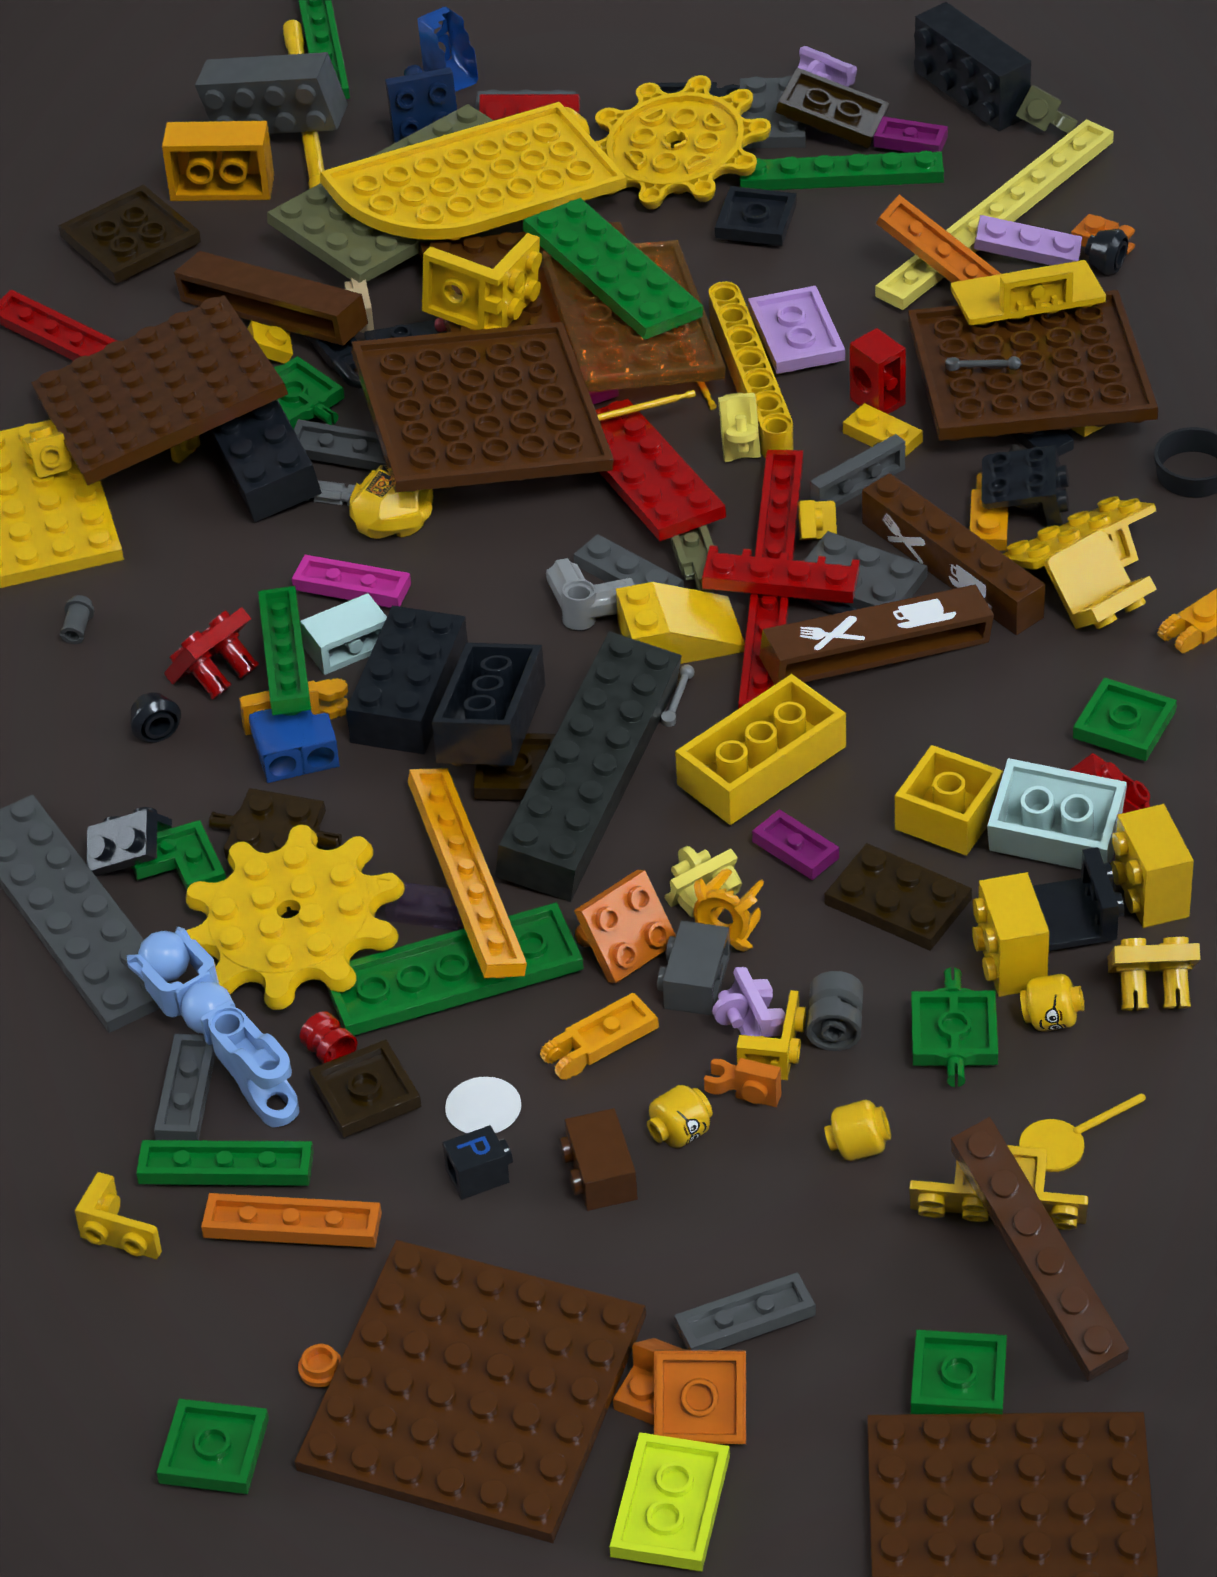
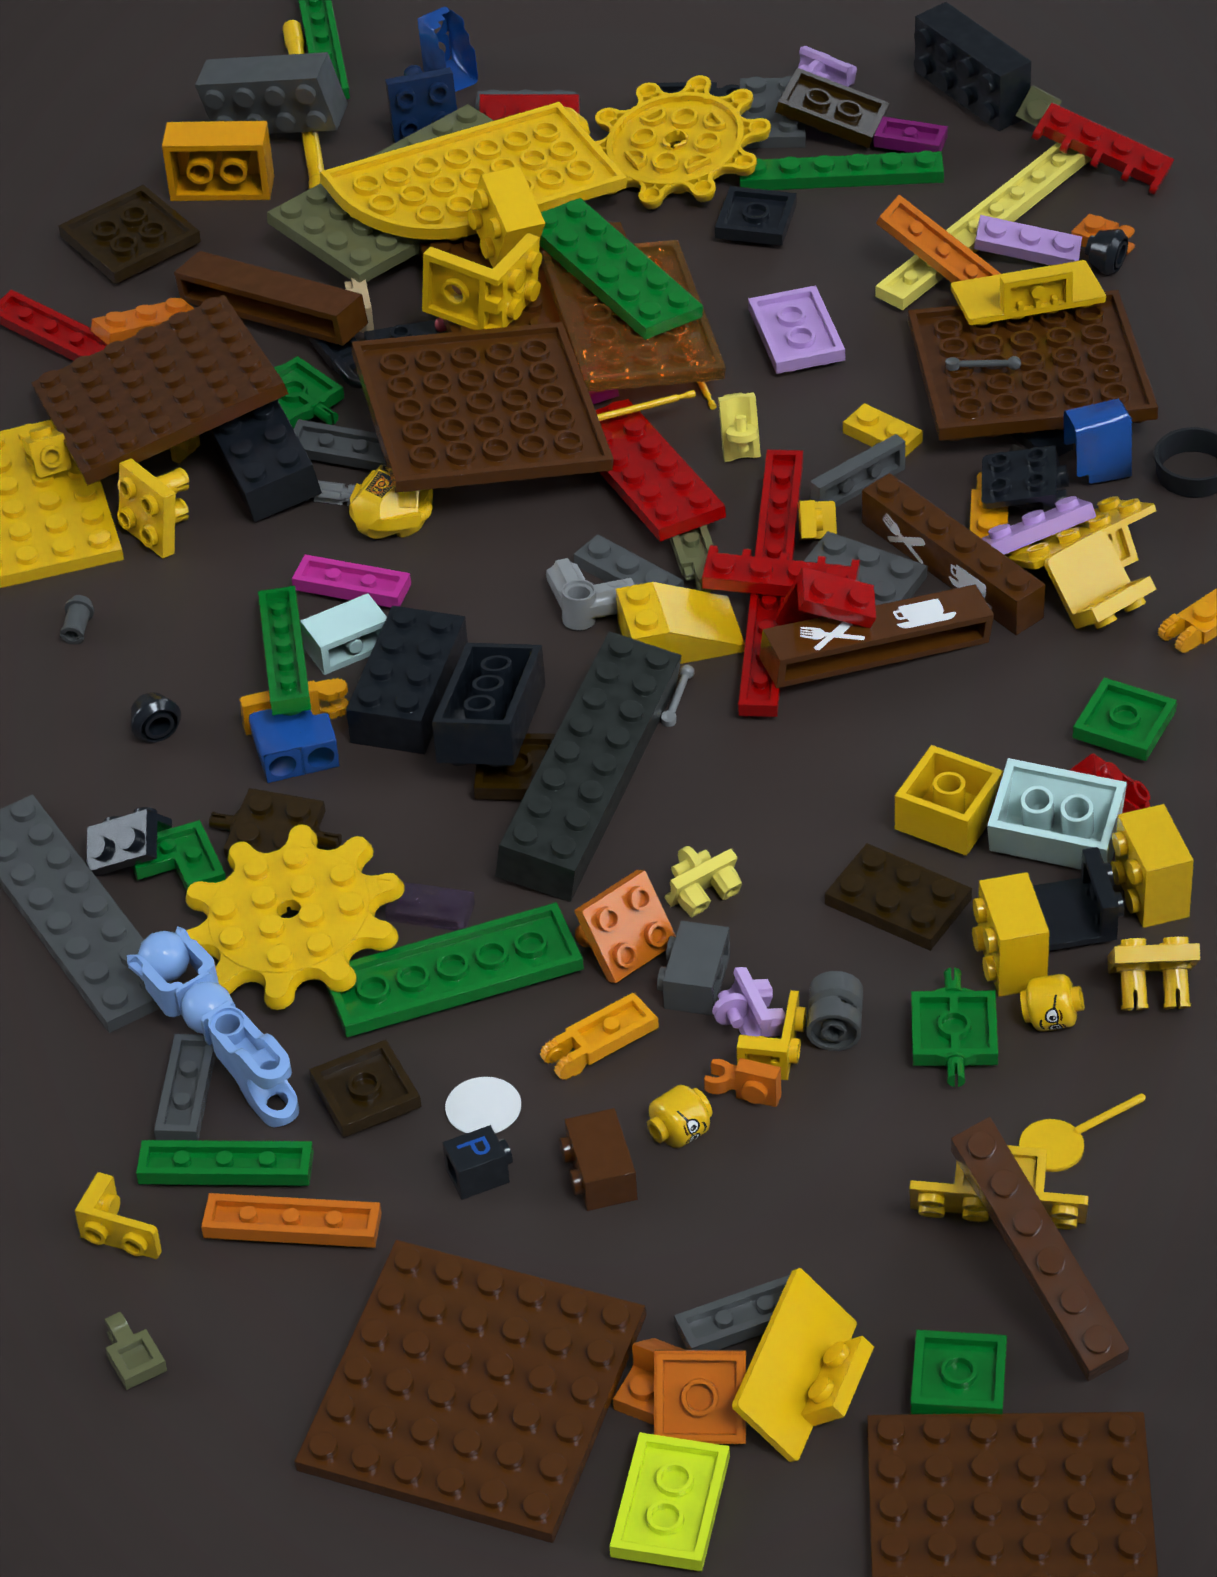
(125, 324): none -> orange plate
(132, 1355): none -> olive plate
(150, 505): none -> yellow plate
(200, 647): red plate -> none
(213, 1446): green plate -> none
(273, 341): yellow bracket -> none
(318, 1365): orange plate -> none
(323, 1035): red wheel -> none
(467, 874): light orange plate -> none
(503, 212): none -> yellow brick
(712, 902): light orange piece -> none
(750, 365): yellow beam -> none
(760, 749): yellow brick -> none
(795, 844): magenta plate -> none
(802, 1367): none -> yellow bracket
(829, 596): none -> red bracket
(858, 1130): yellow head -> none
(878, 371): red brick -> none
(1040, 524): none -> lavender plate
(1101, 440): none -> blue piece
(1104, 146): none -> red hinge

